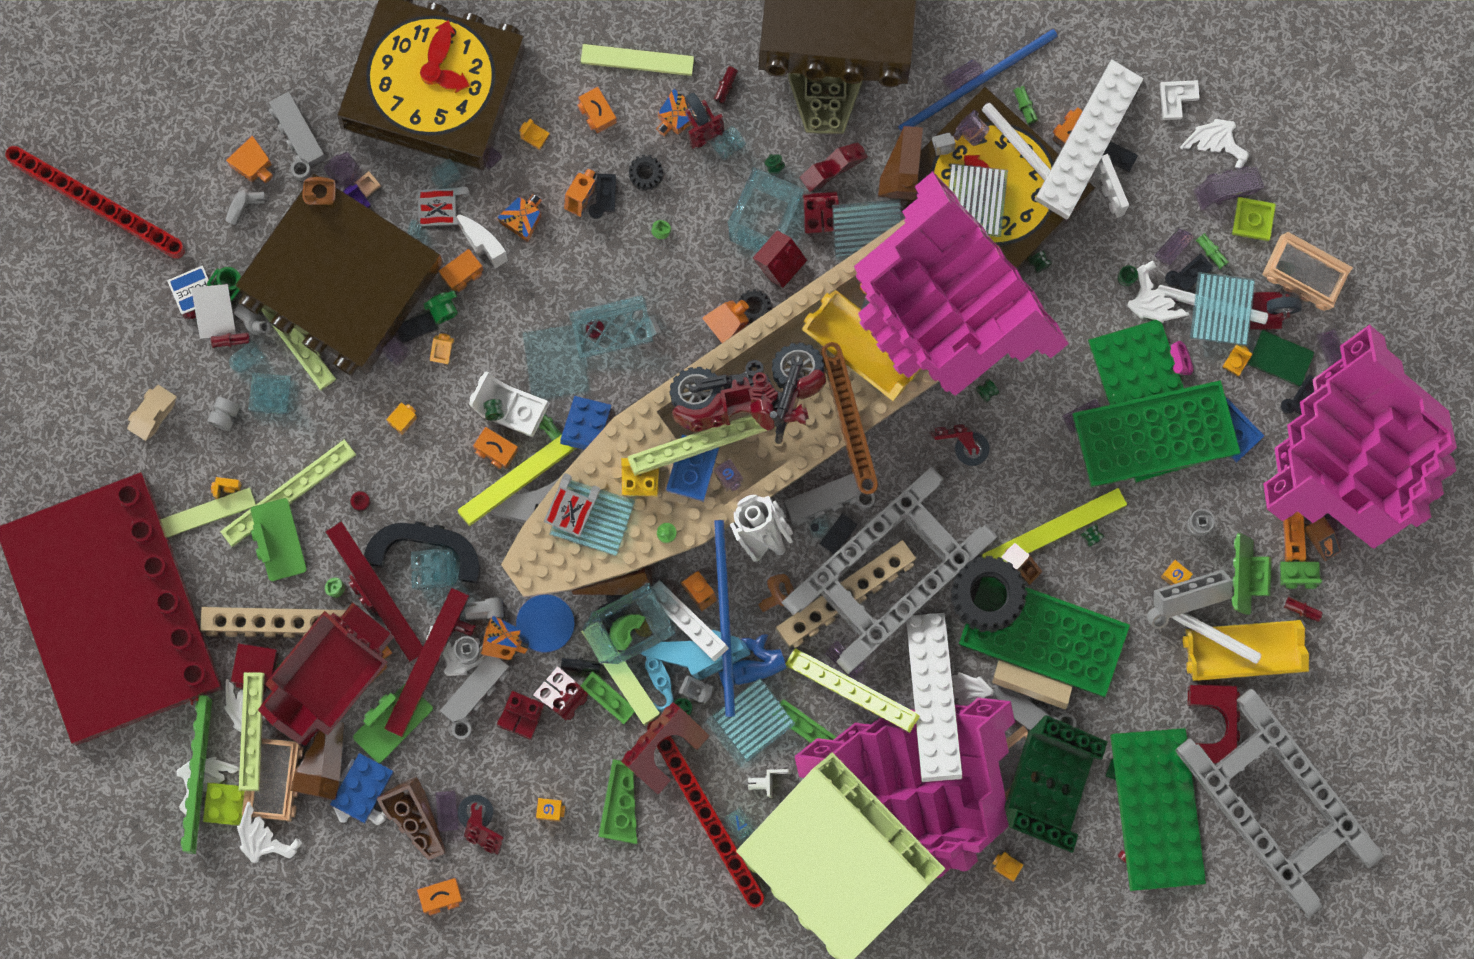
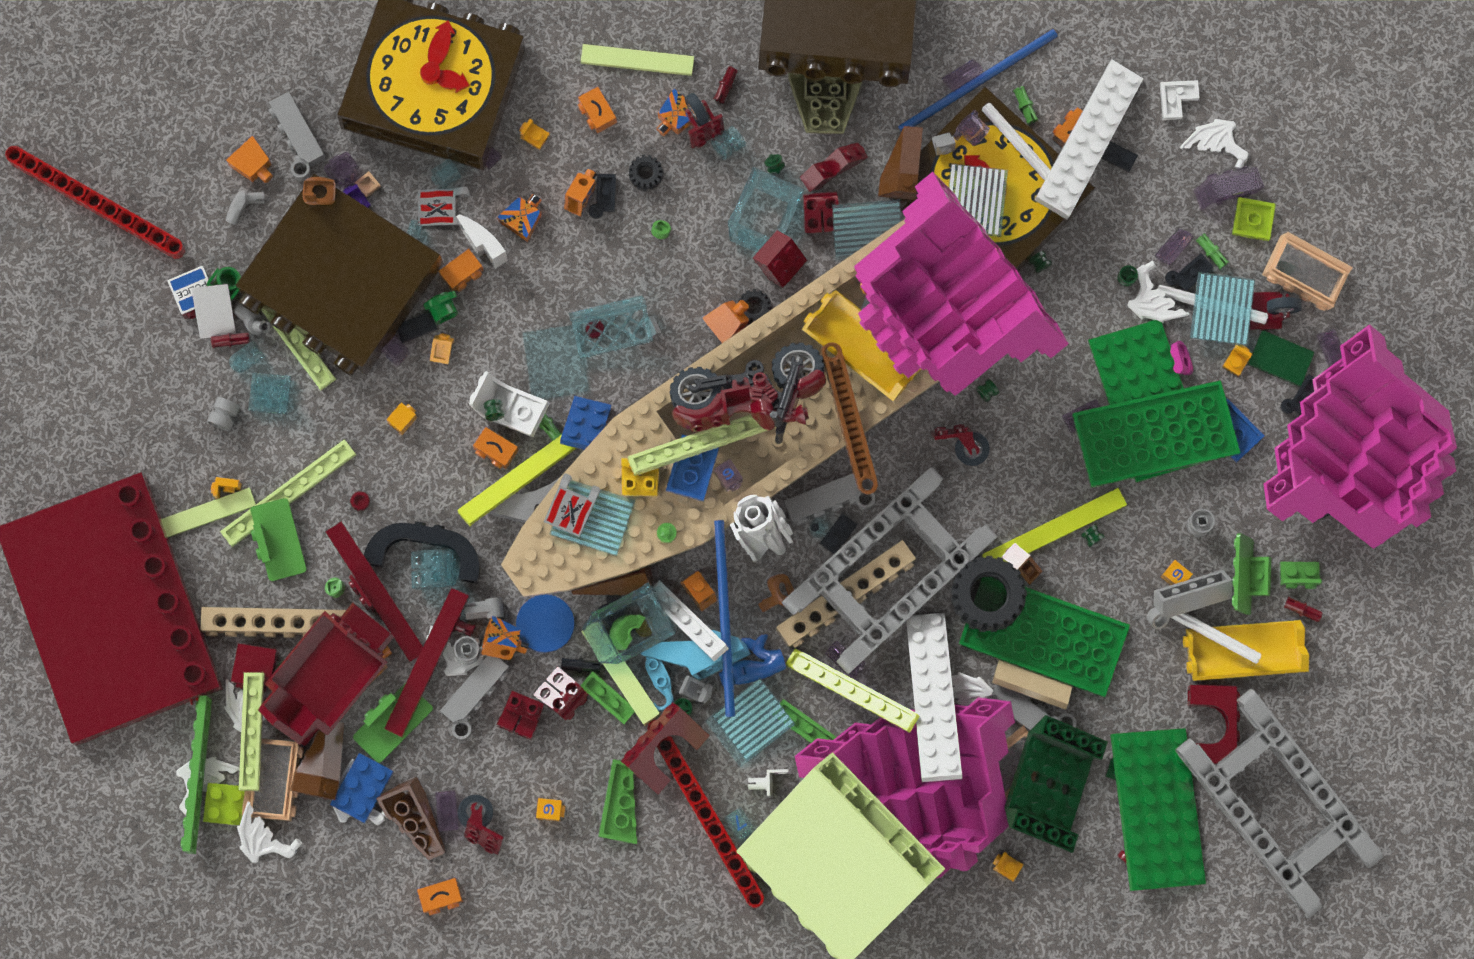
(151, 412): tan brick -> none
(1111, 186): white plate -> none
(1294, 537): orange plate -> none
(1323, 538): dark orange slope -> none

